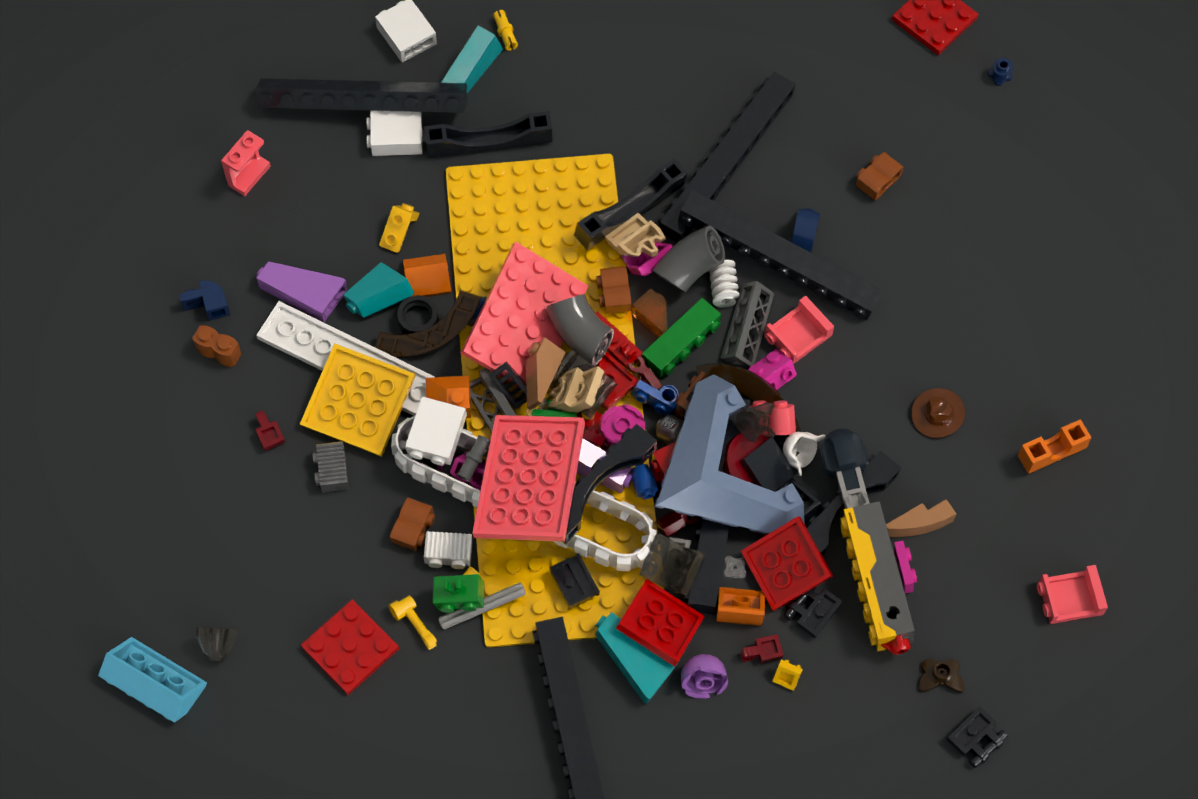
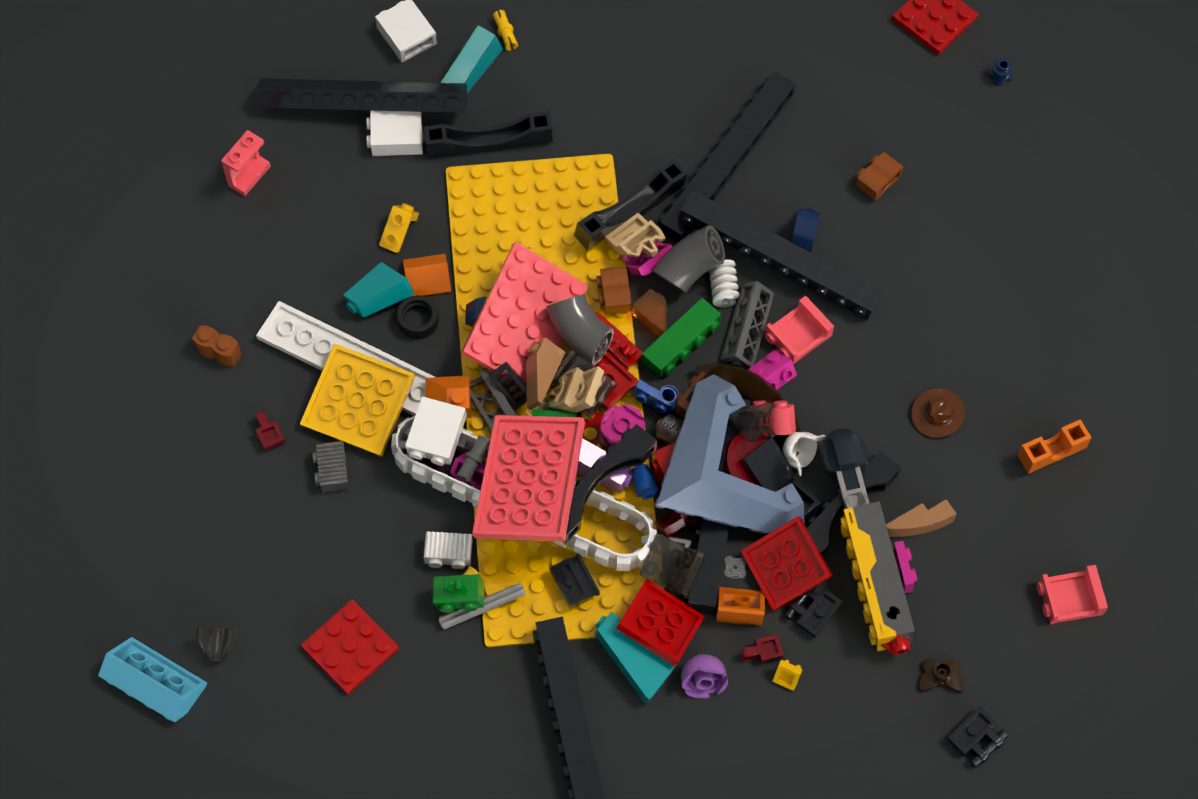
(210, 296): dark blue brick -> none
(304, 289): medium lavender slope -> none
(405, 608): yellow brick -> none
(412, 524): dark orange brick -> none
(435, 336): dark brown tile -> none
(591, 435): dark red plate -> none
(645, 374): dark red plate -> none

